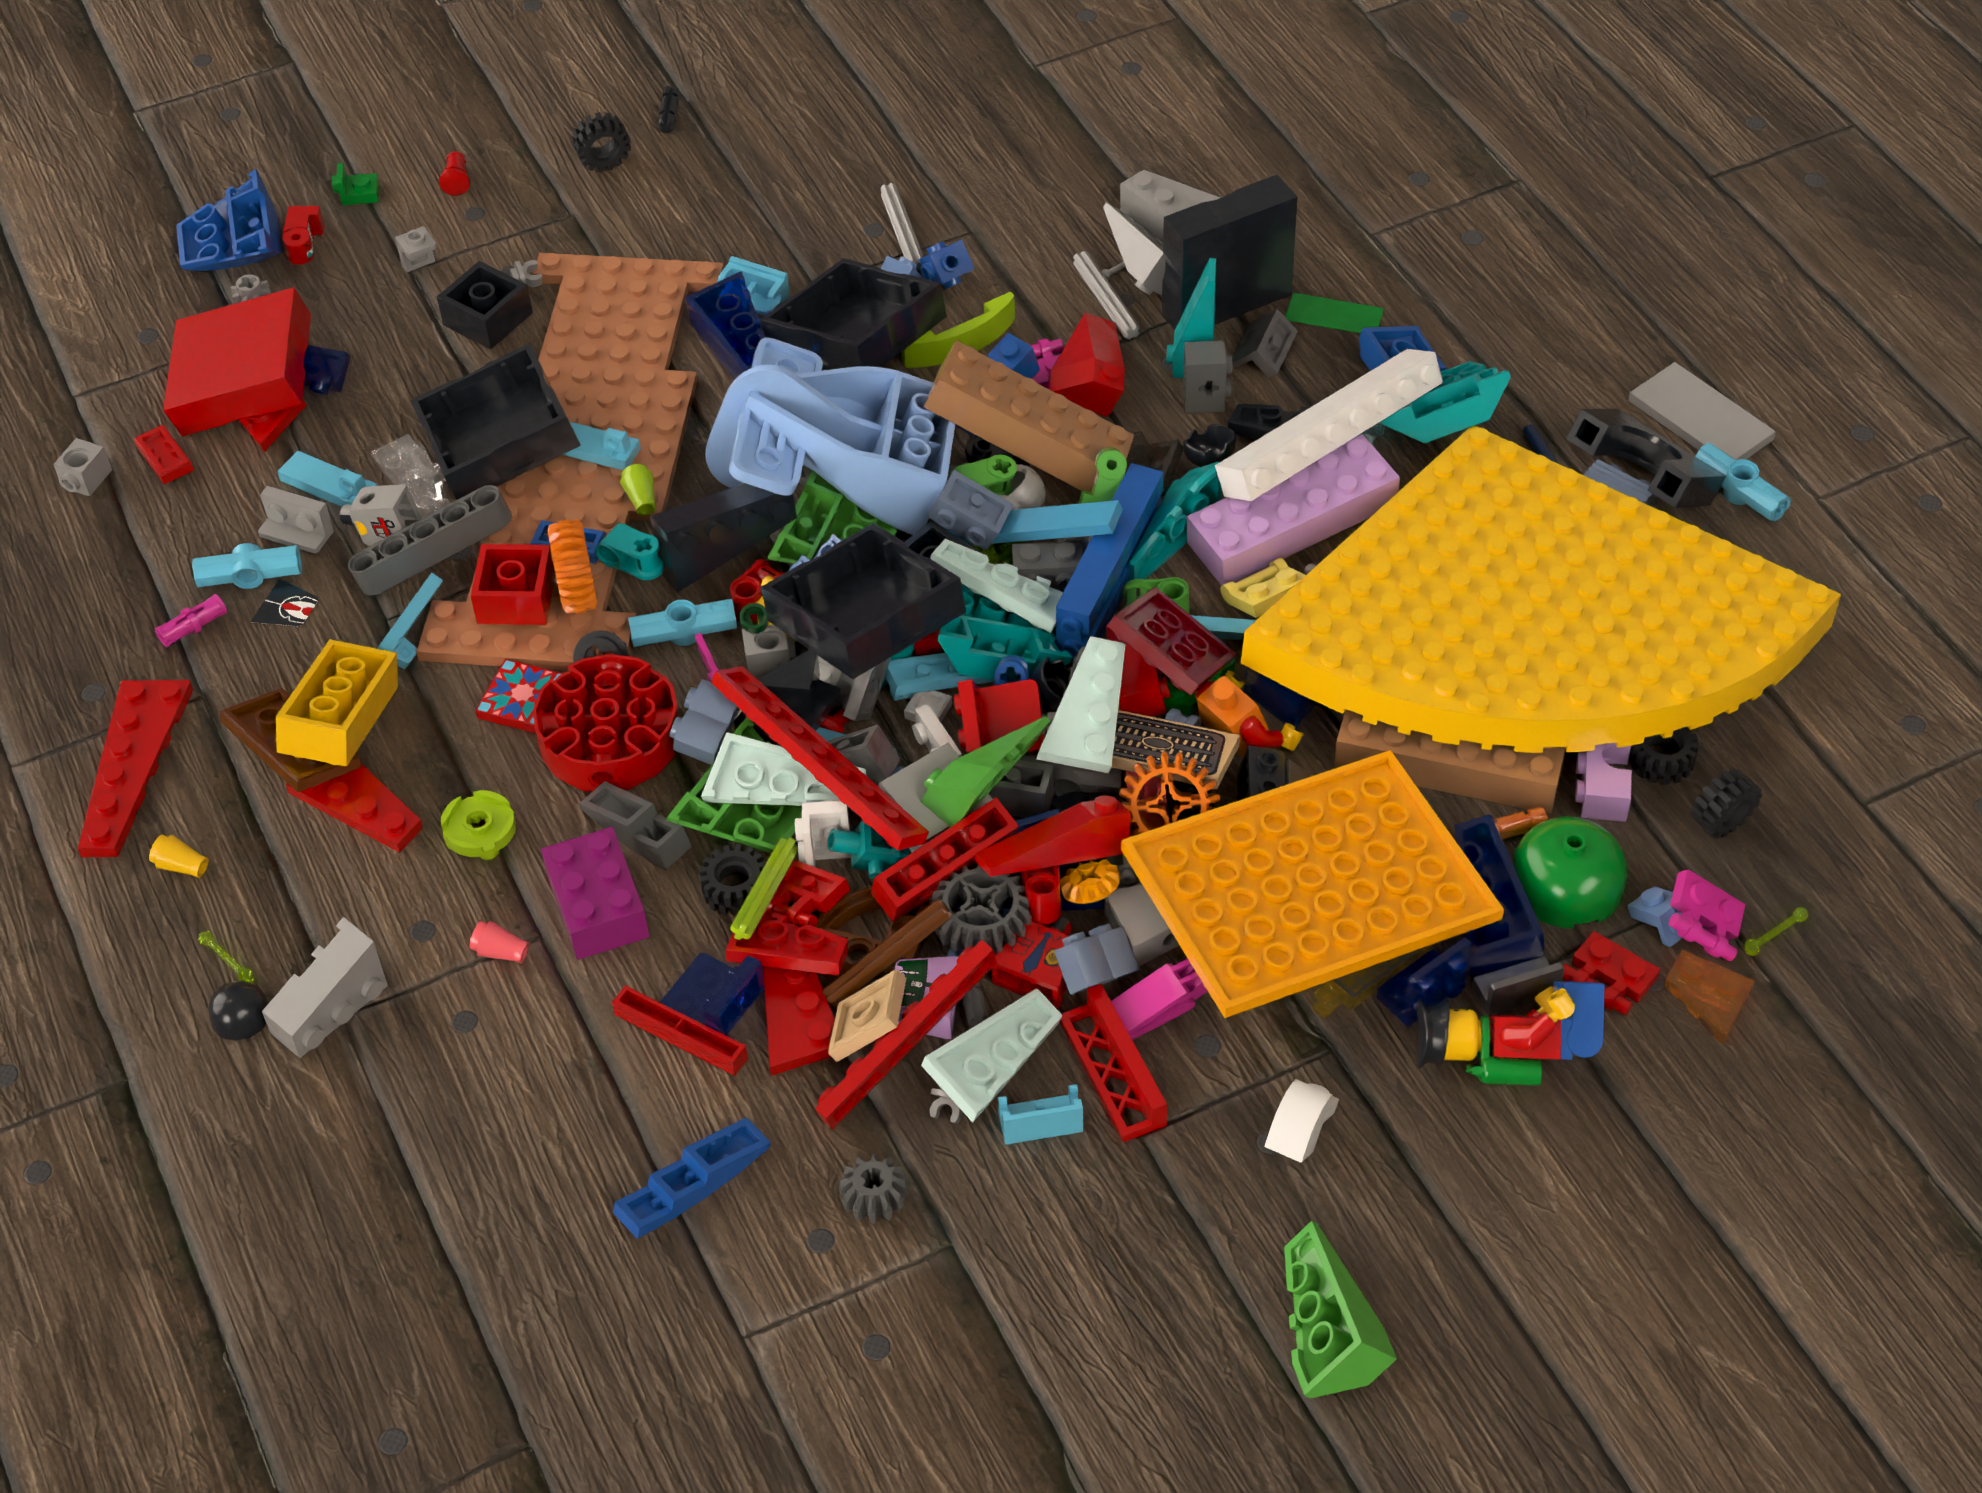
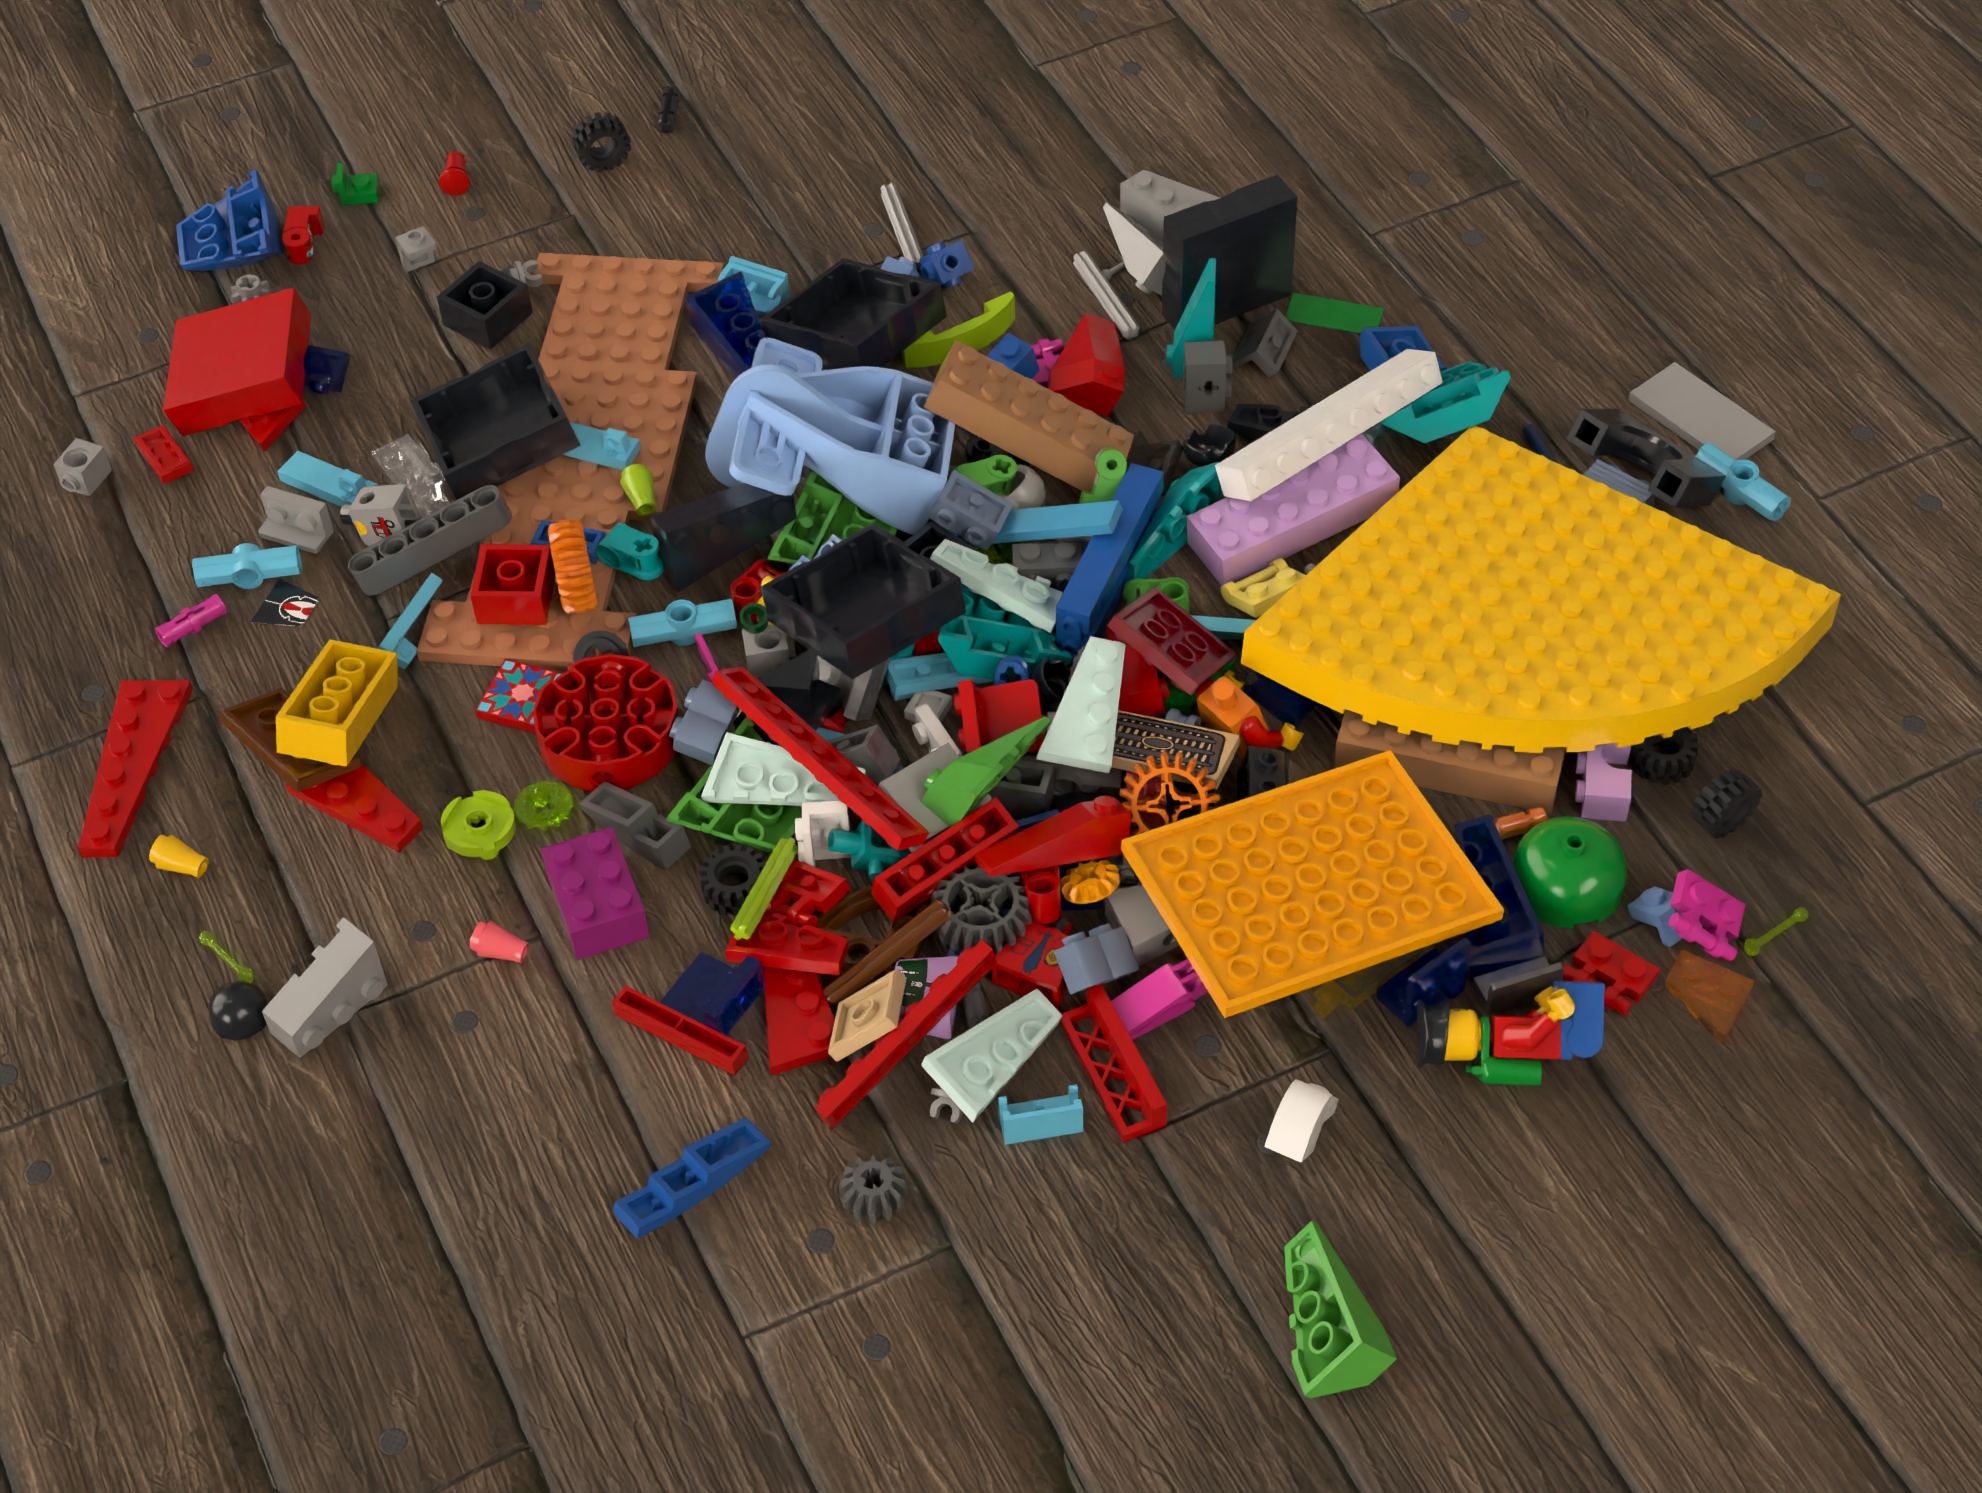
(539, 795): none -> clear neon green gear

